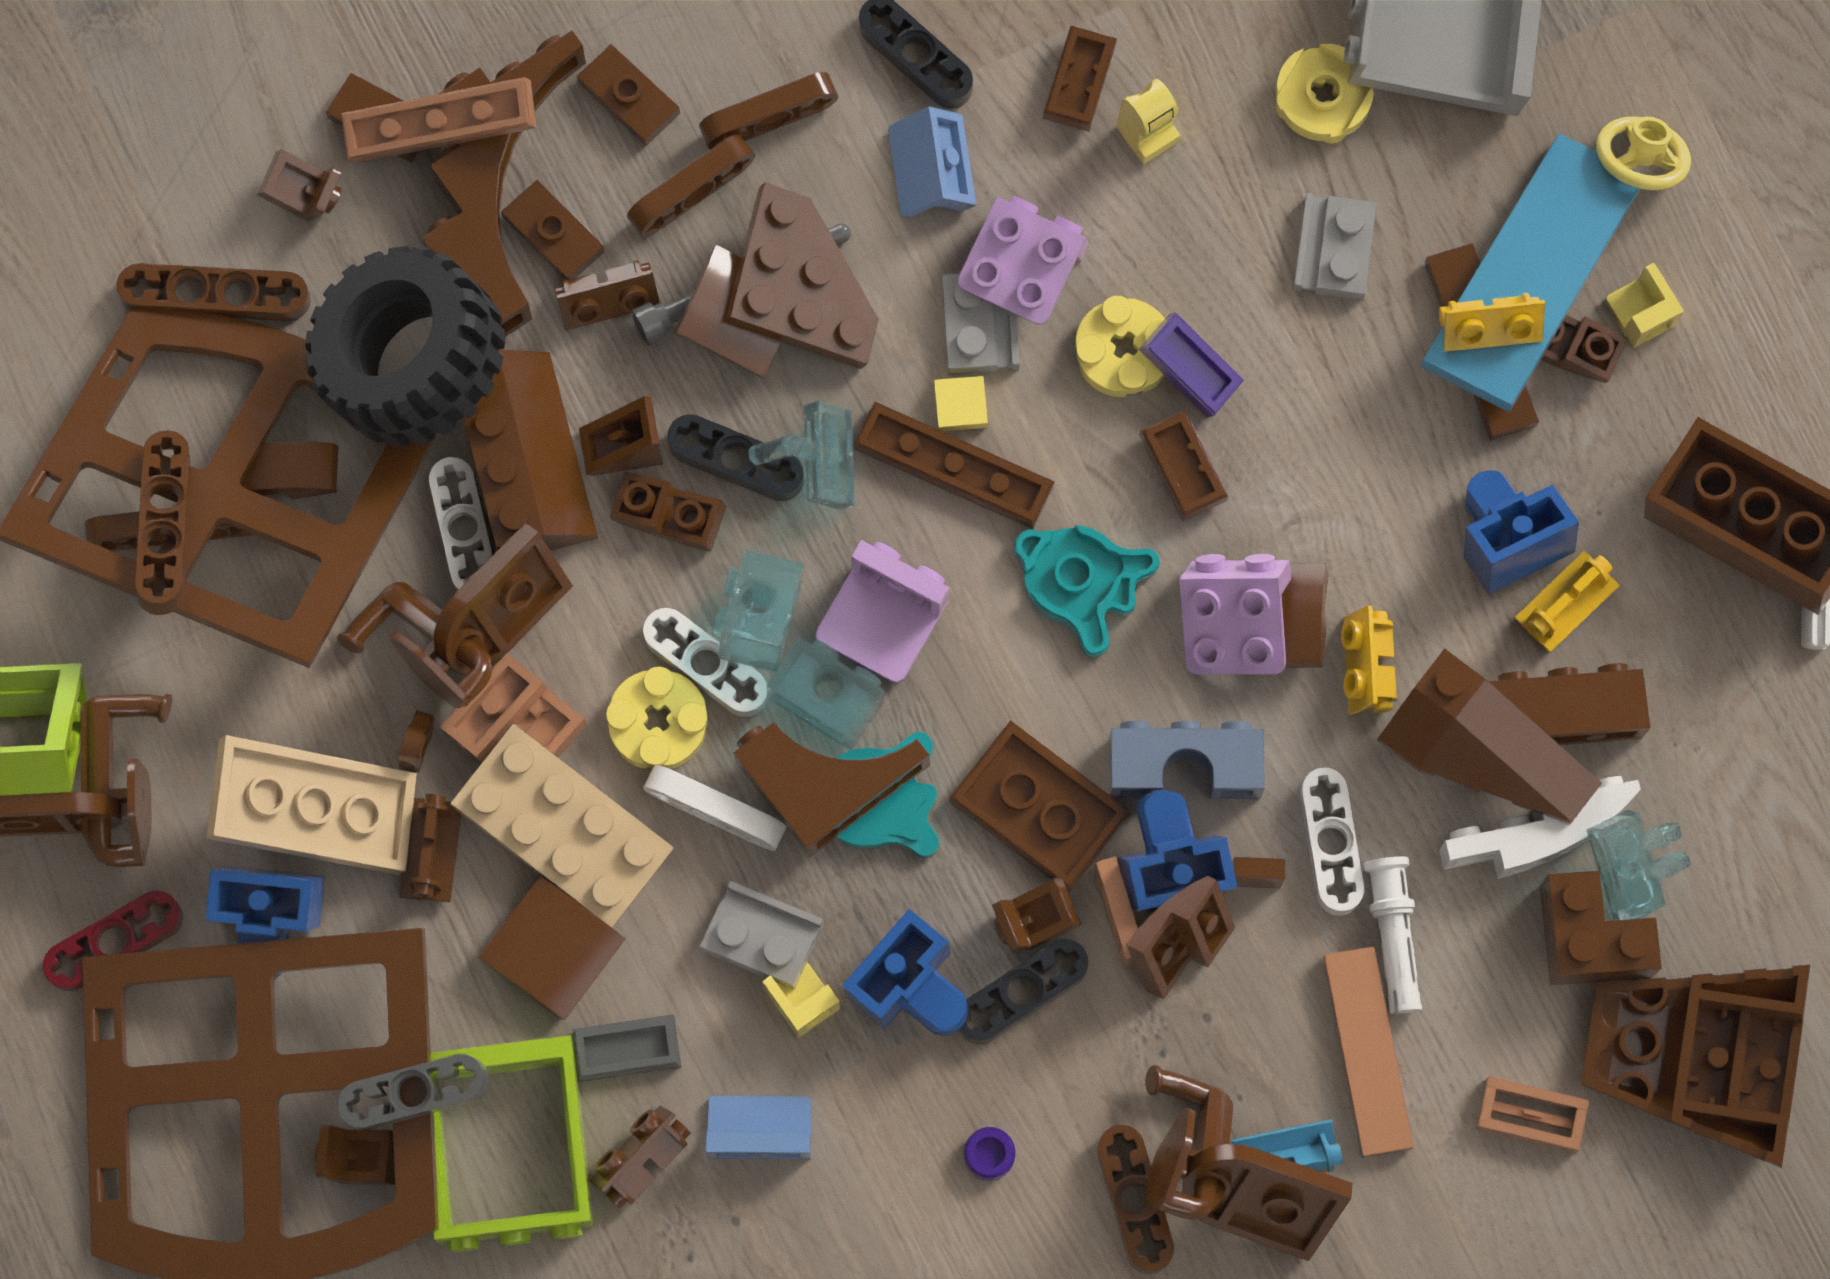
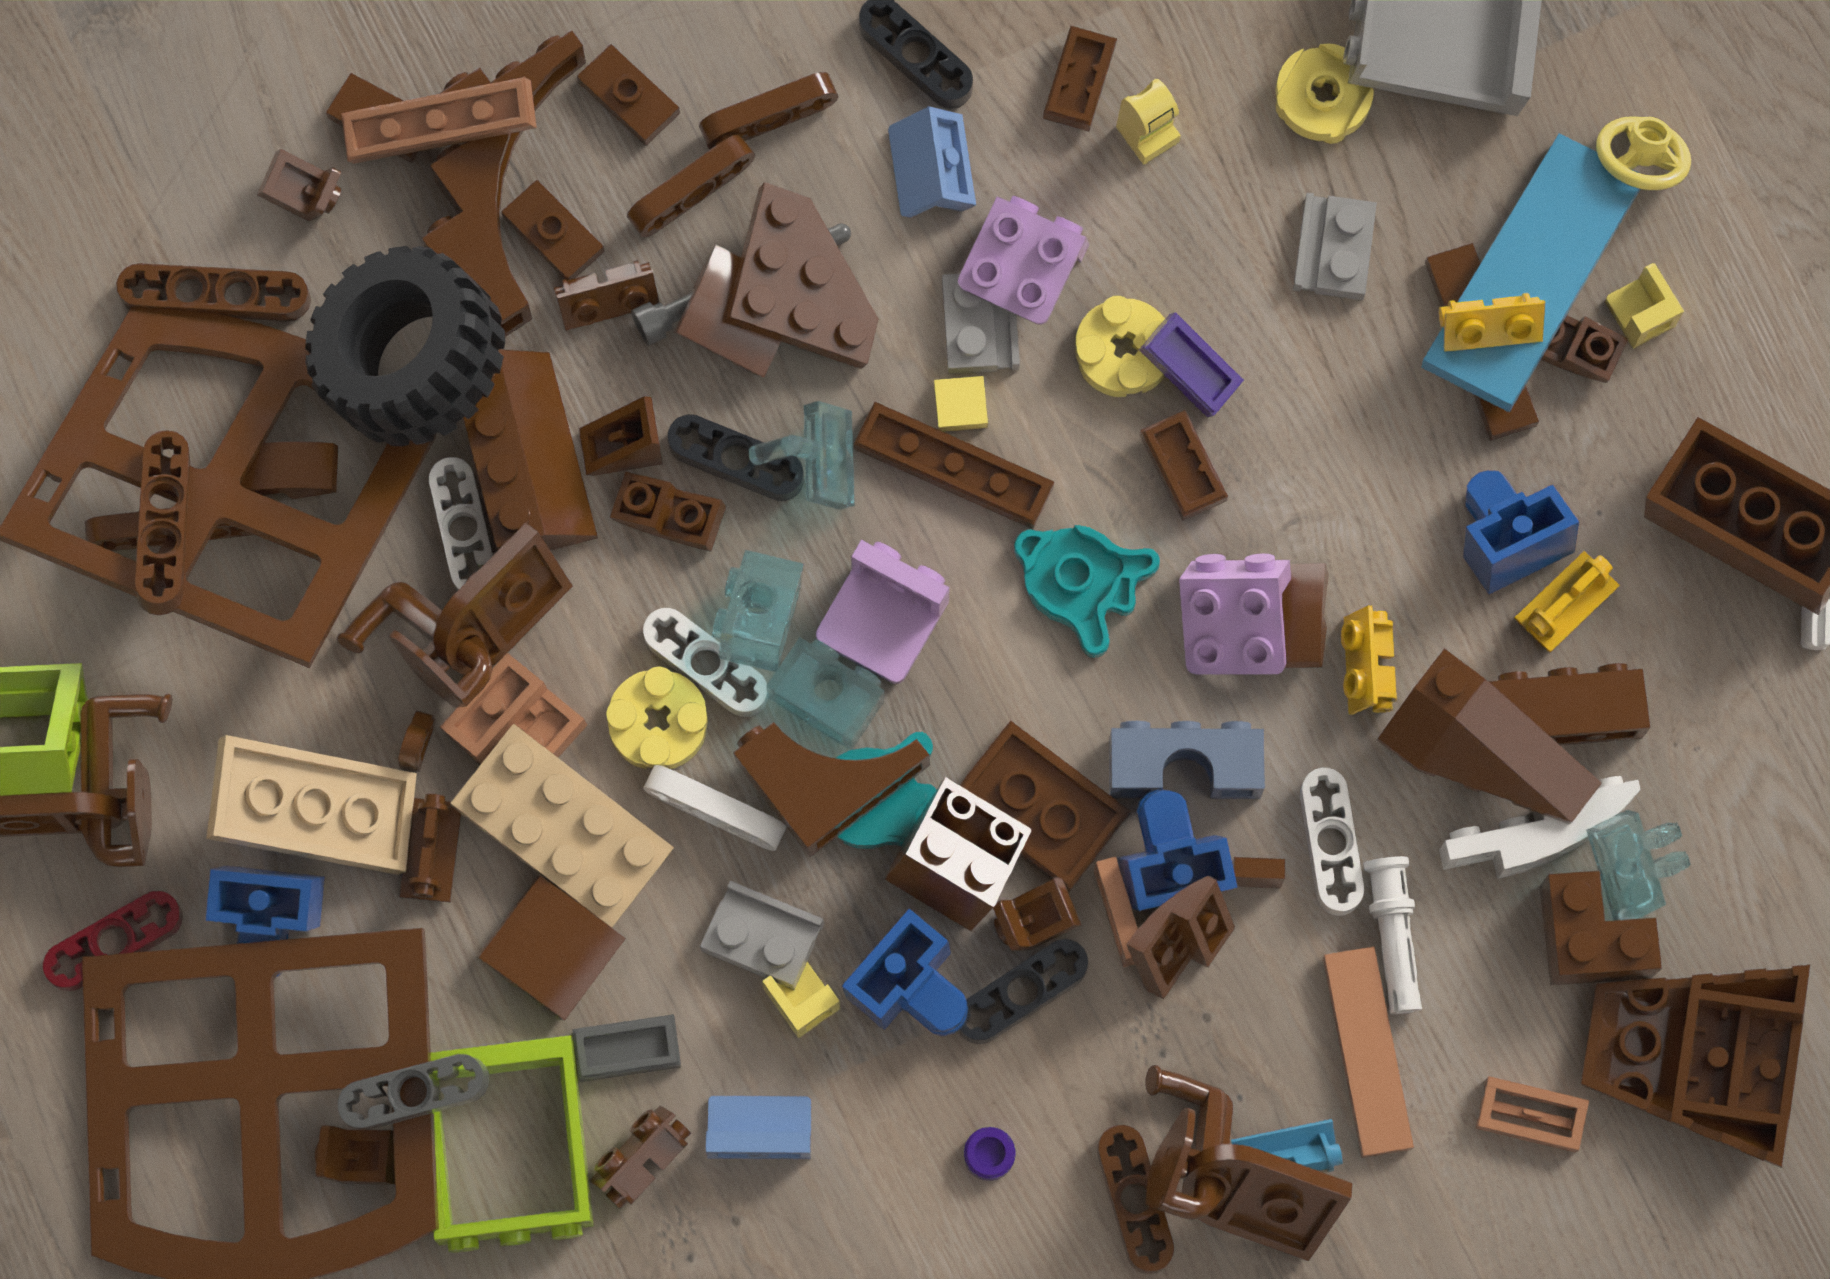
(958, 855): none -> slope

